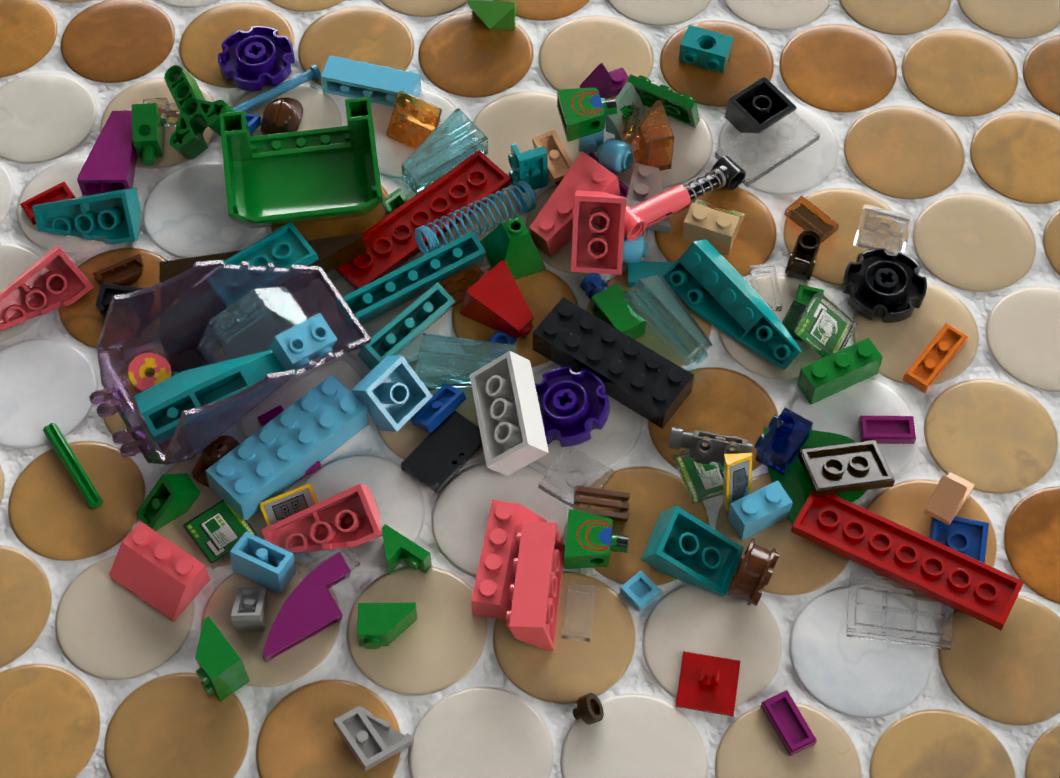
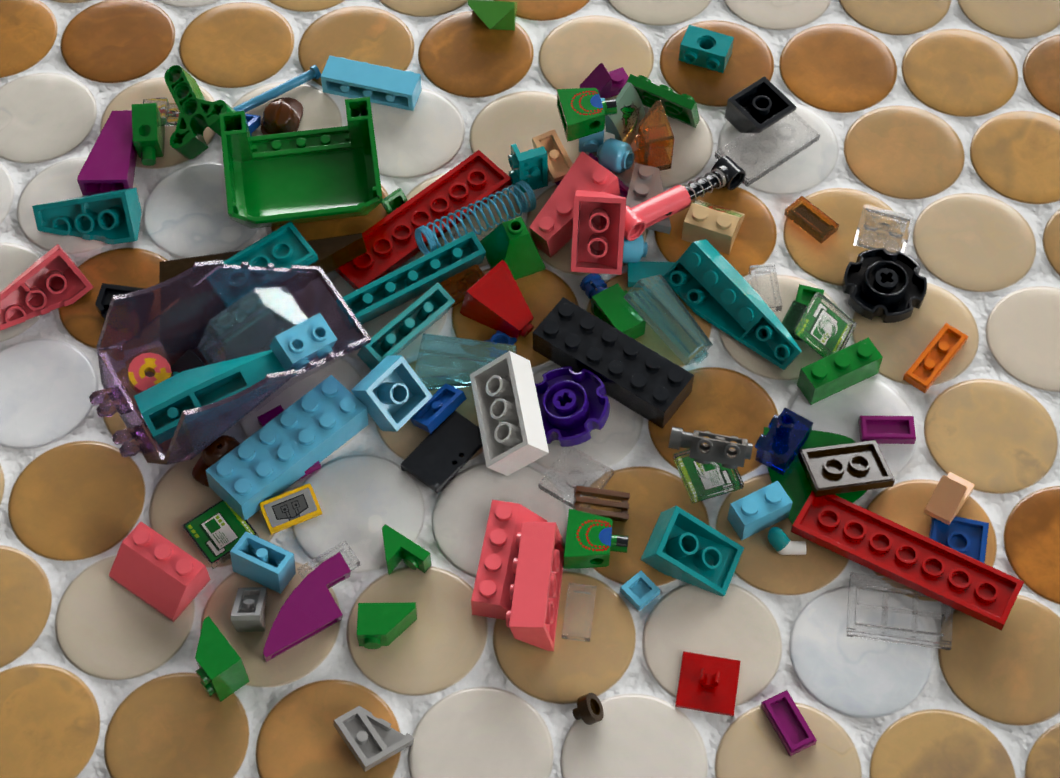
(56, 193): red tile -> none
(73, 466): green axle -> none
(121, 273): reddish brown tile -> none
(168, 500): green slope -> none
(256, 58): dark purple piece -> none
(332, 524): coral wedge -> none
(413, 120): clear orange bracket -> none
(442, 151): clear light blue slope -> none
(736, 477): slope -> none
(753, 573): reddish brown wheel -> none
(783, 544): none -> arm
(803, 258): dark brown piece -> none

